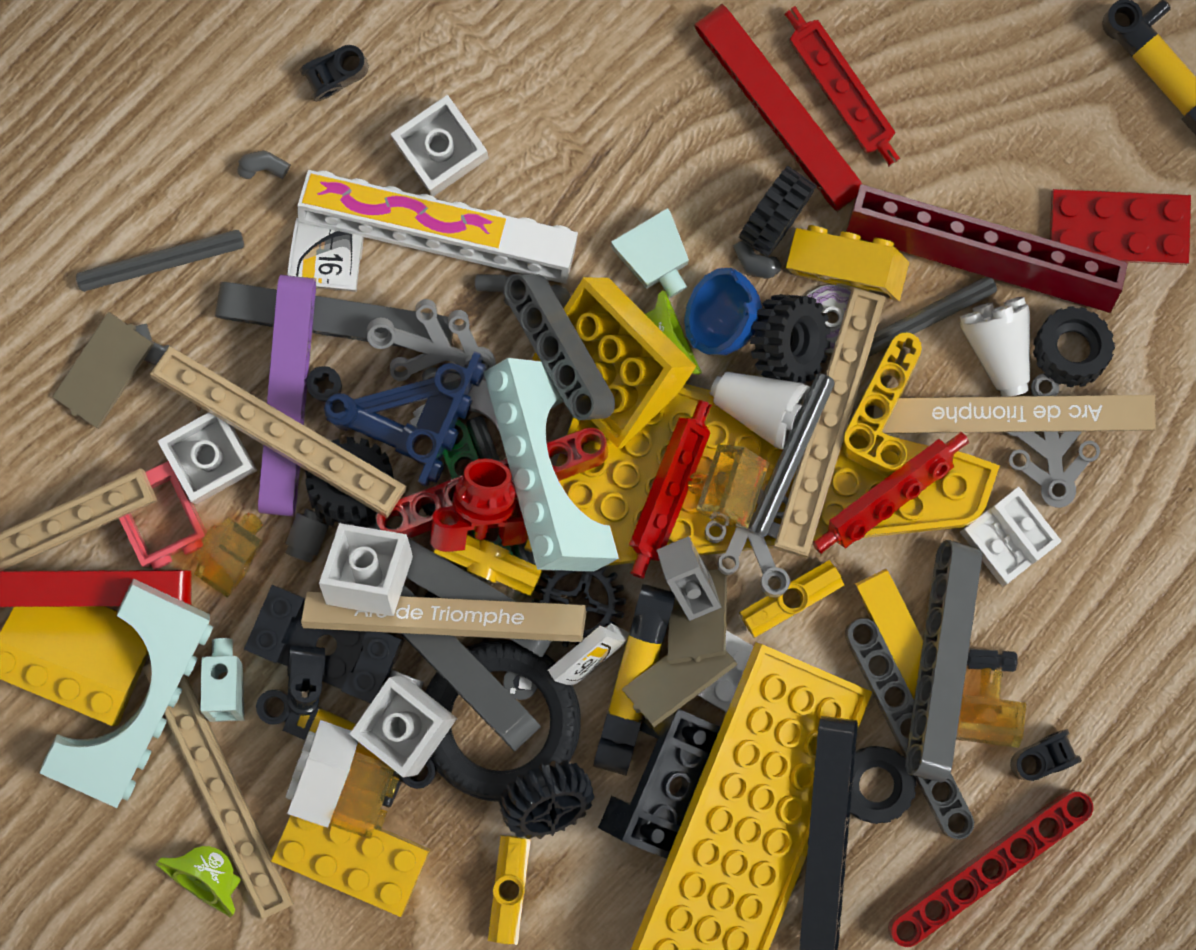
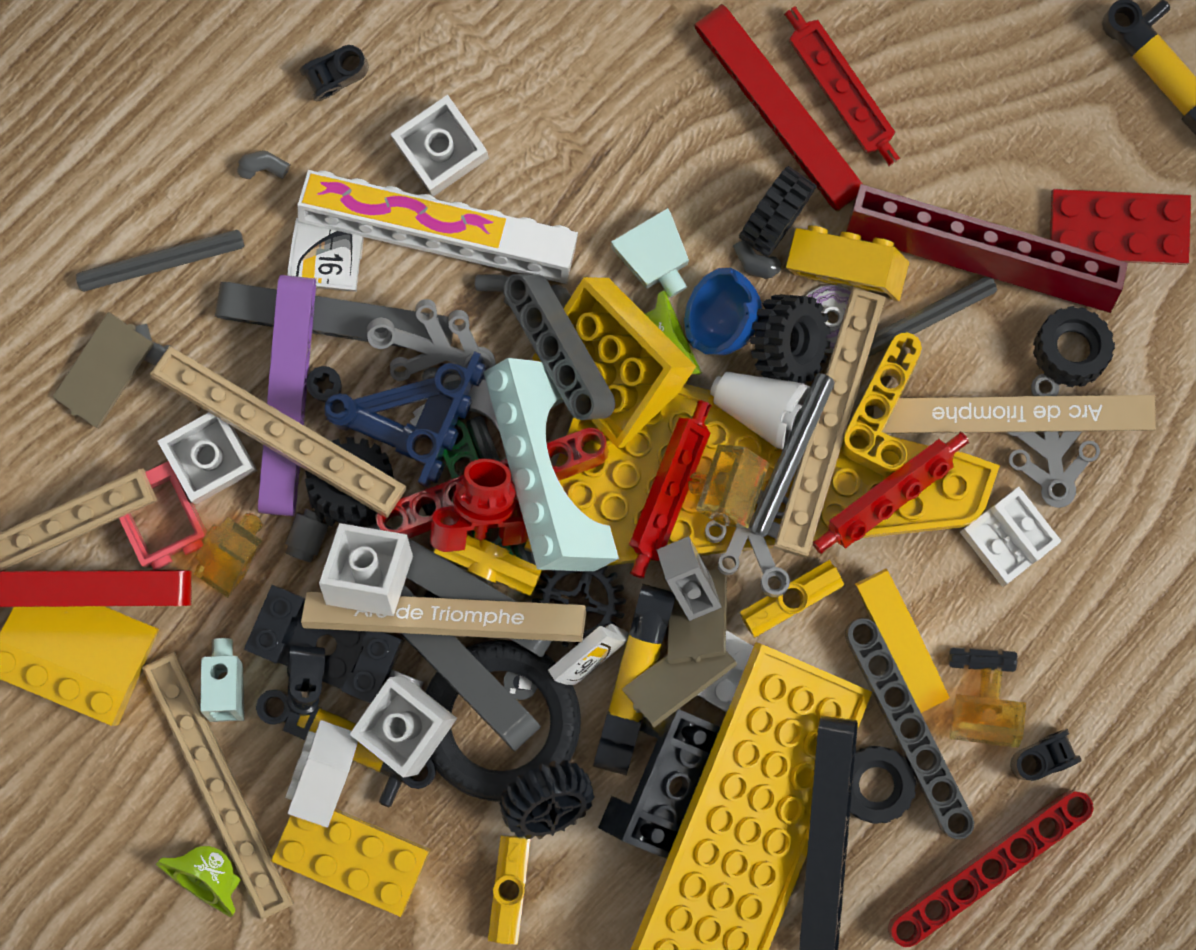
(107, 763): light aqua arch -> none
(363, 796): clear yellow brick -> none
(943, 661): dark grey beam -> none
(1002, 343): white cone -> none

